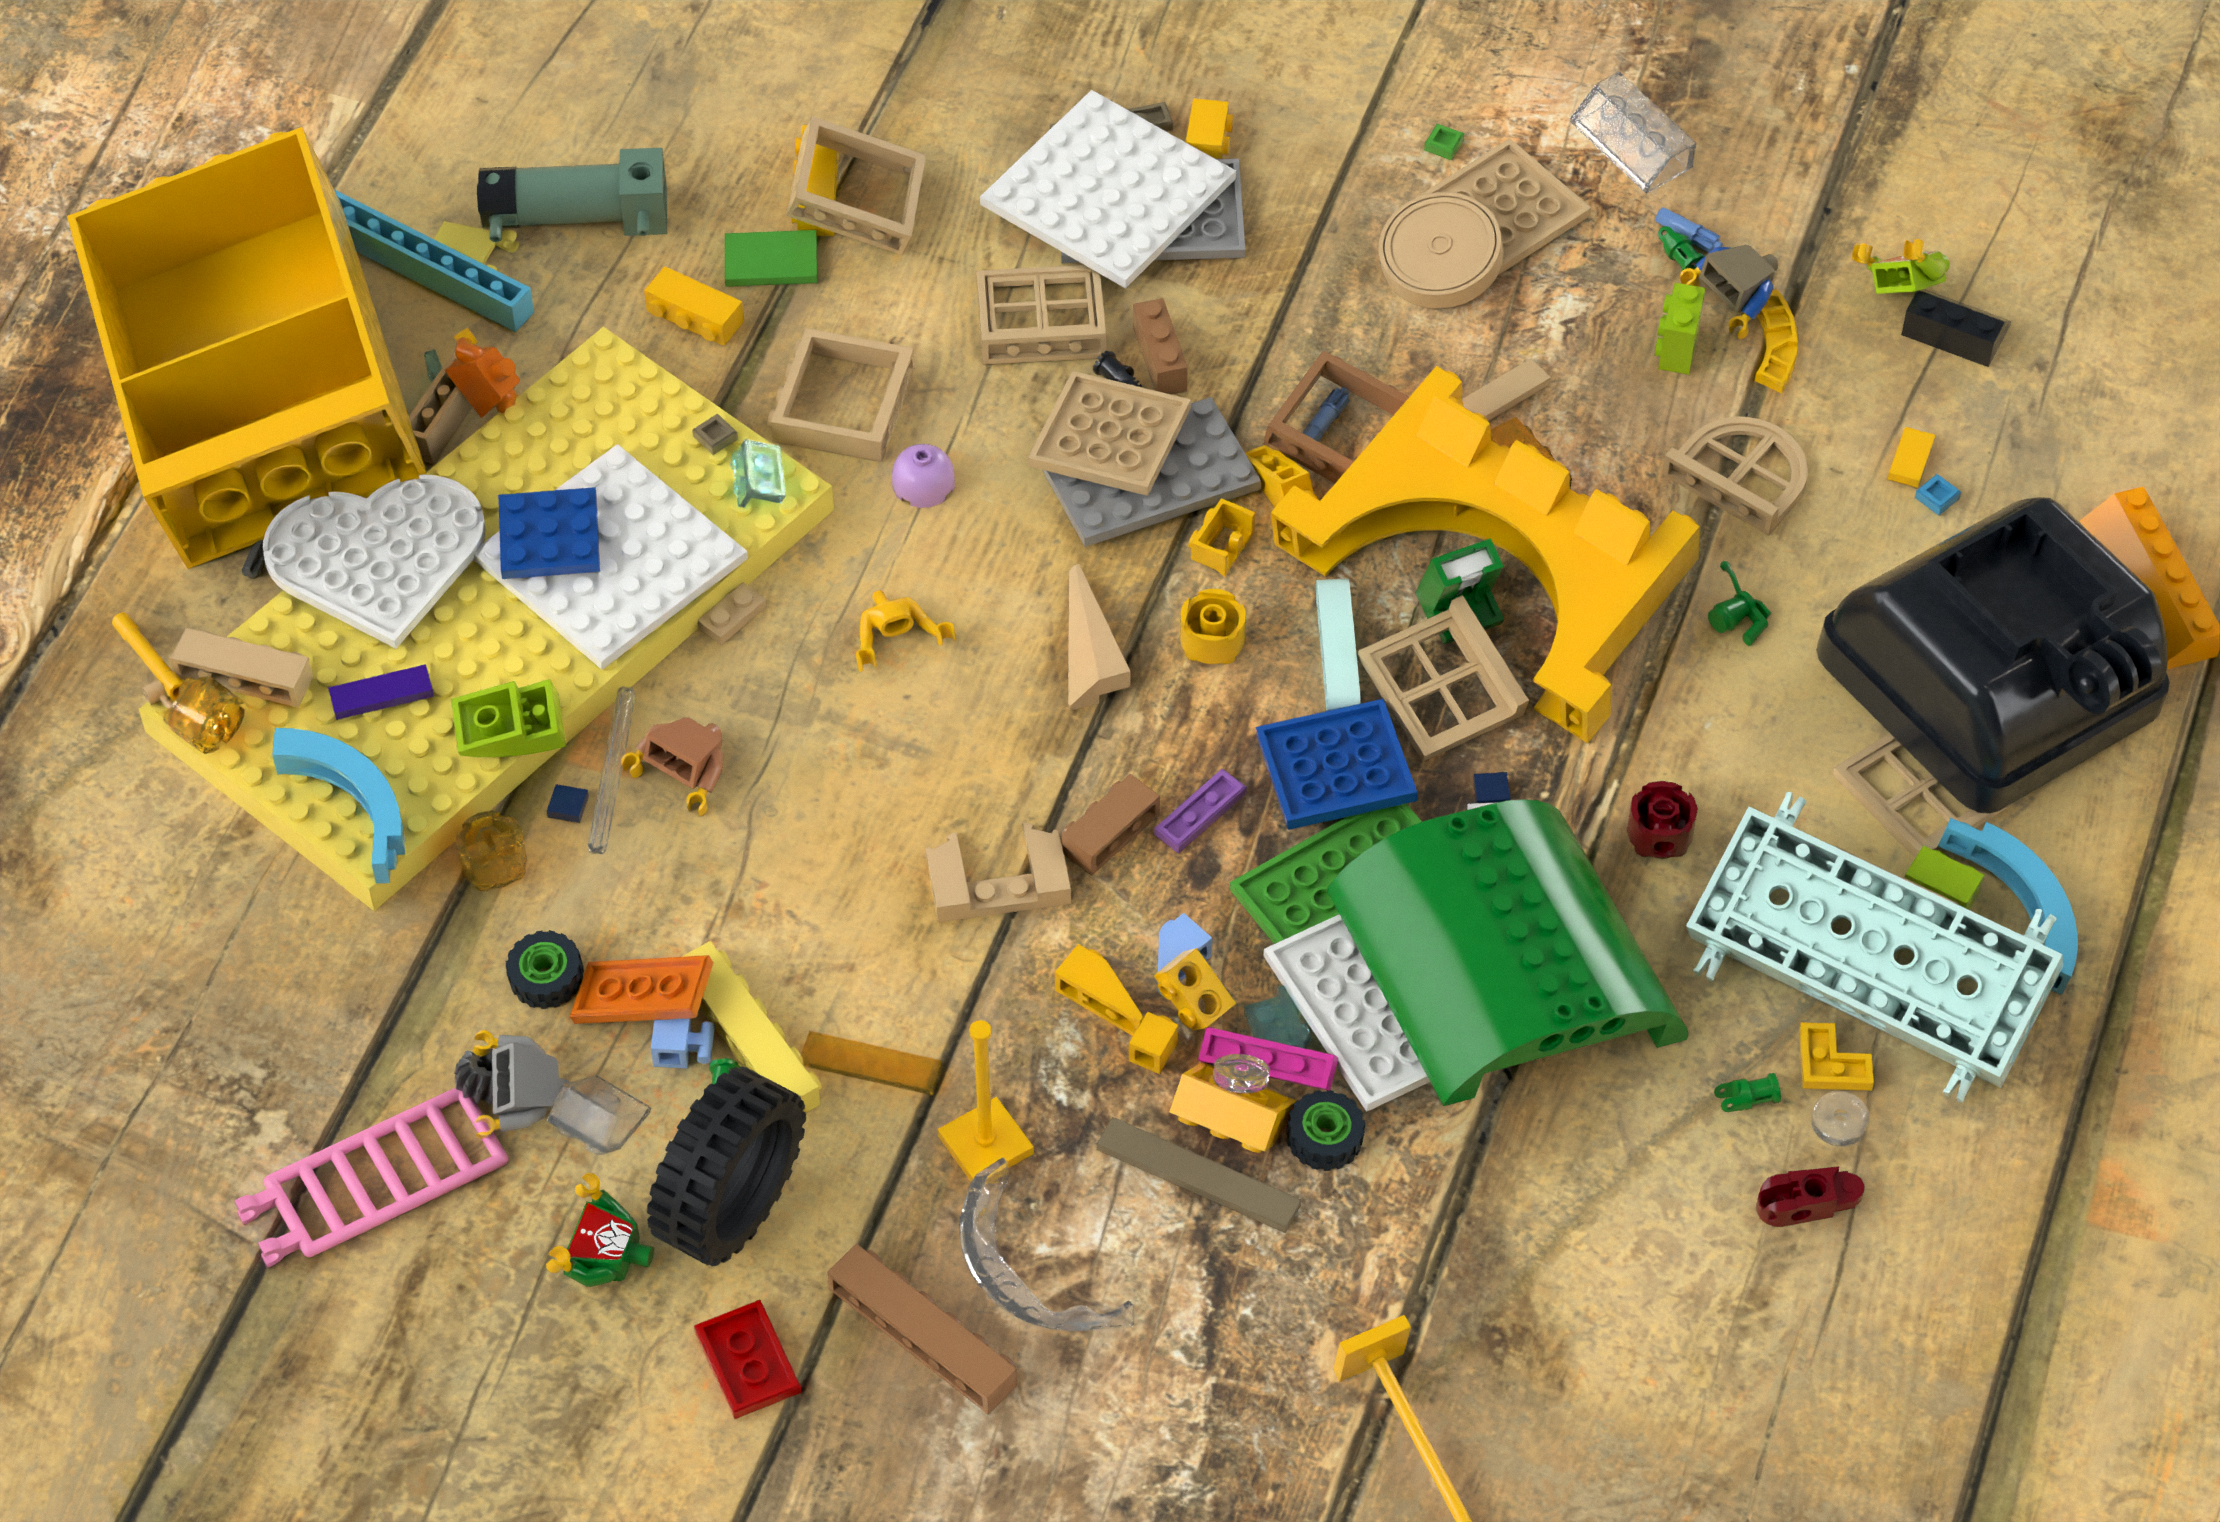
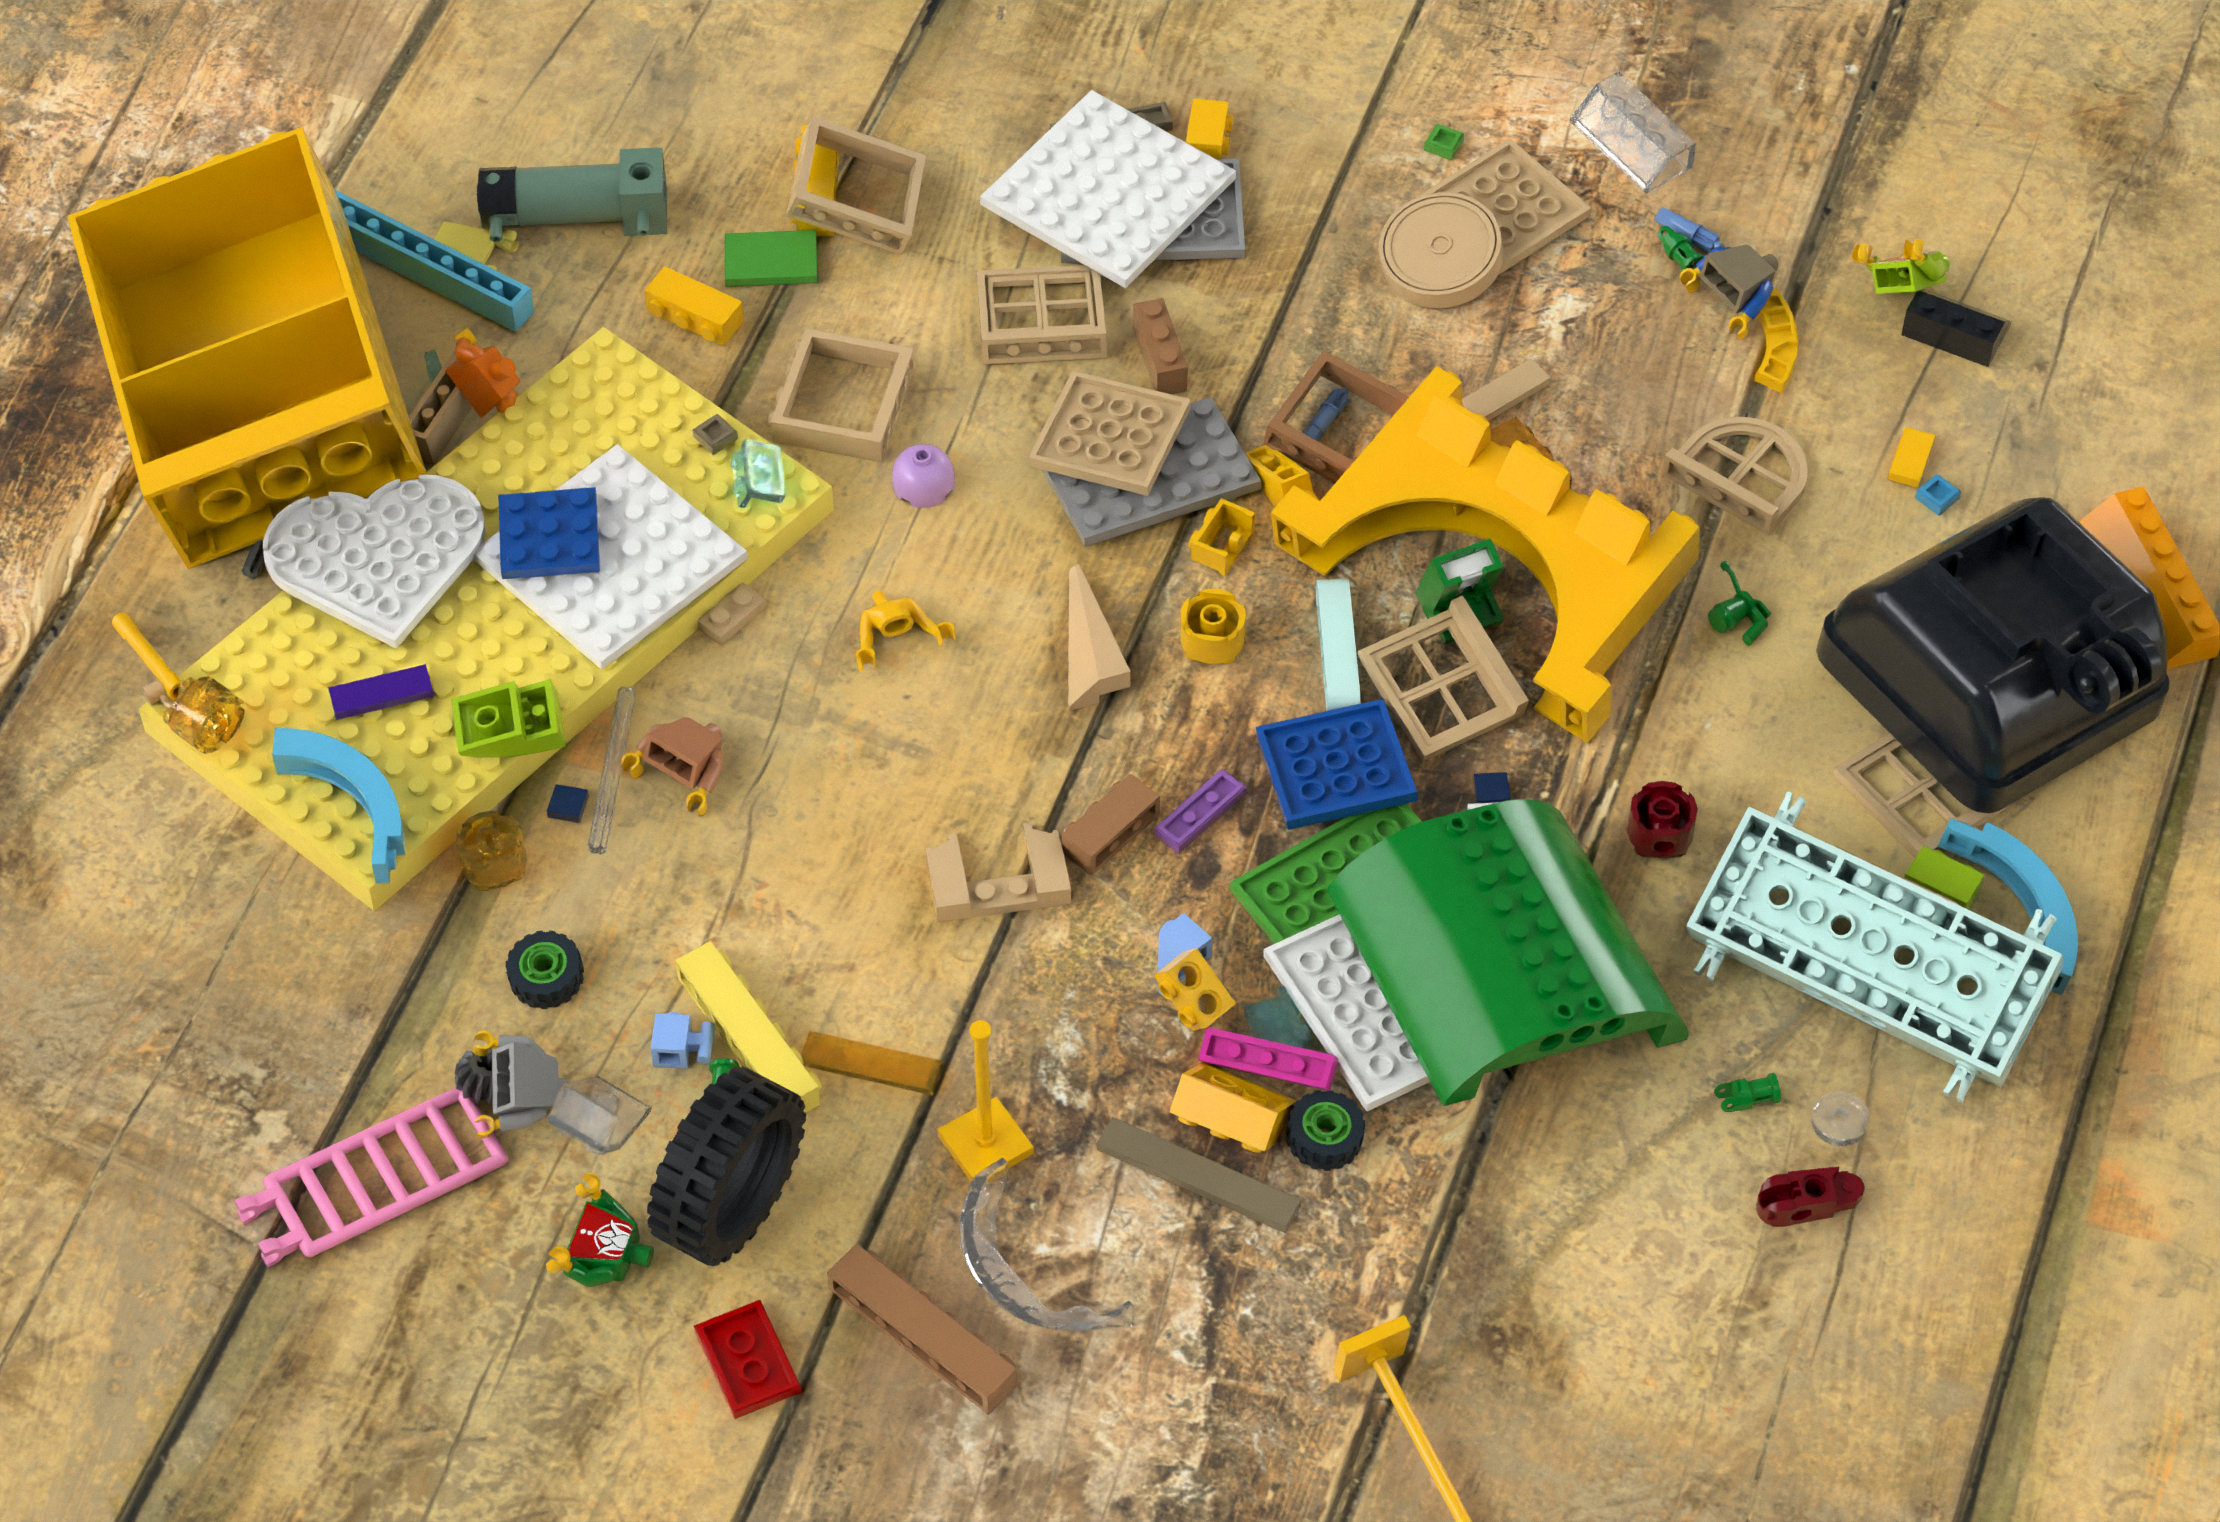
(243, 666): tan brick -> none
(641, 989): orange tile -> none
(1093, 985): yellow slope -> none
(1114, 370): black connector -> none
(1153, 1042): yellow brick -> none
(1241, 1073): clear piece -> none
(1679, 328): lime brick -> none
(1825, 1067): yellow plate -> none

